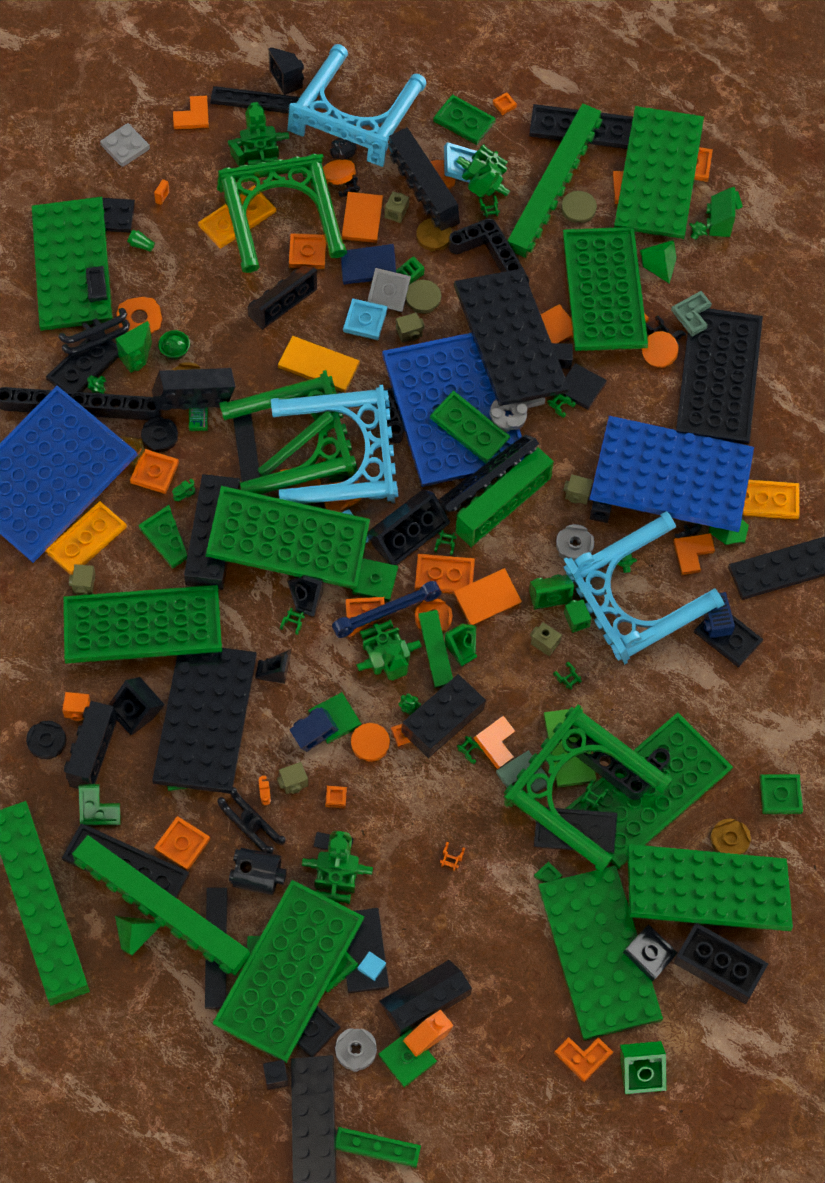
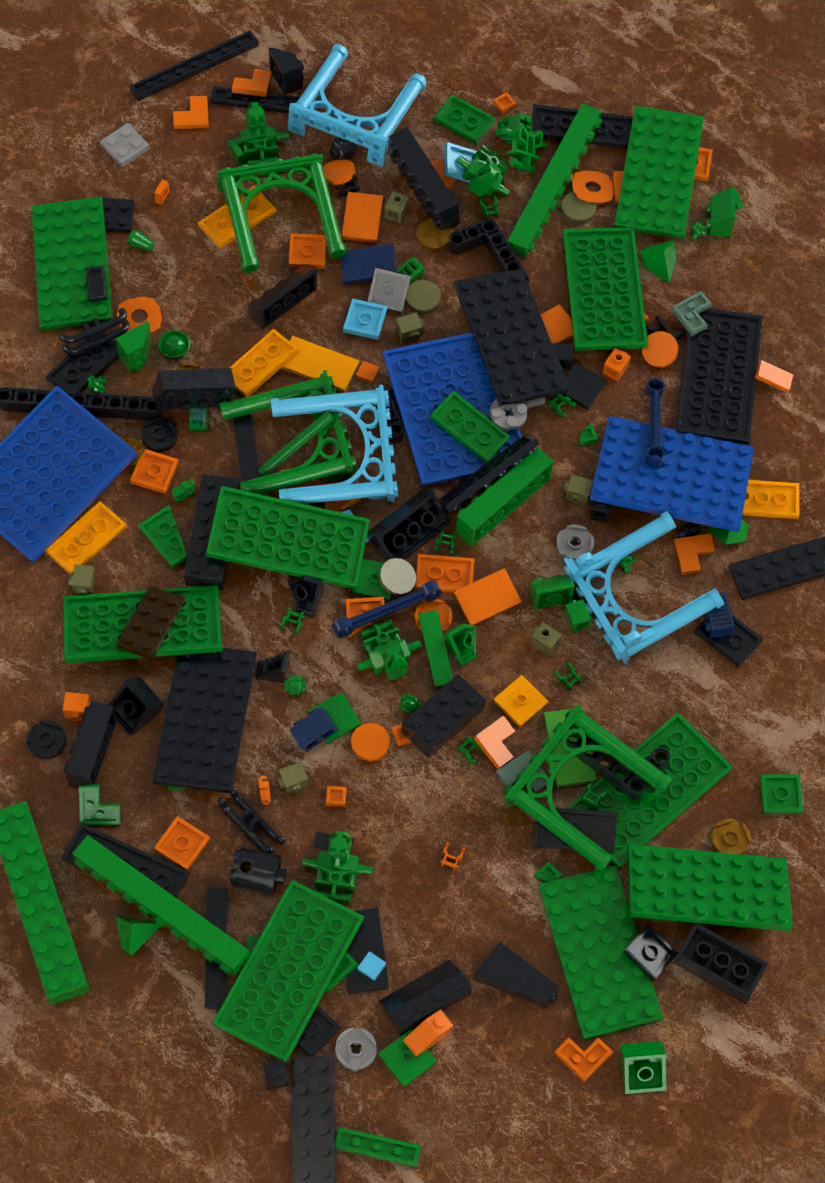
(151, 622): none -> dark brown plate
(194, 65): none -> black tile
(256, 86): none -> orange tile
(262, 362): none -> light orange tile
(295, 685): none -> green plant
(367, 372): none -> orange tile
(397, 576): none -> tile
(516, 977): none -> black slope
(517, 132): none -> green piece
(520, 701): none -> light orange plate
(588, 436): none -> green tile
(604, 195): none -> orange piece
(616, 364): none -> orange brick
(655, 422): none -> dark blue piece
(774, 376): none -> tile

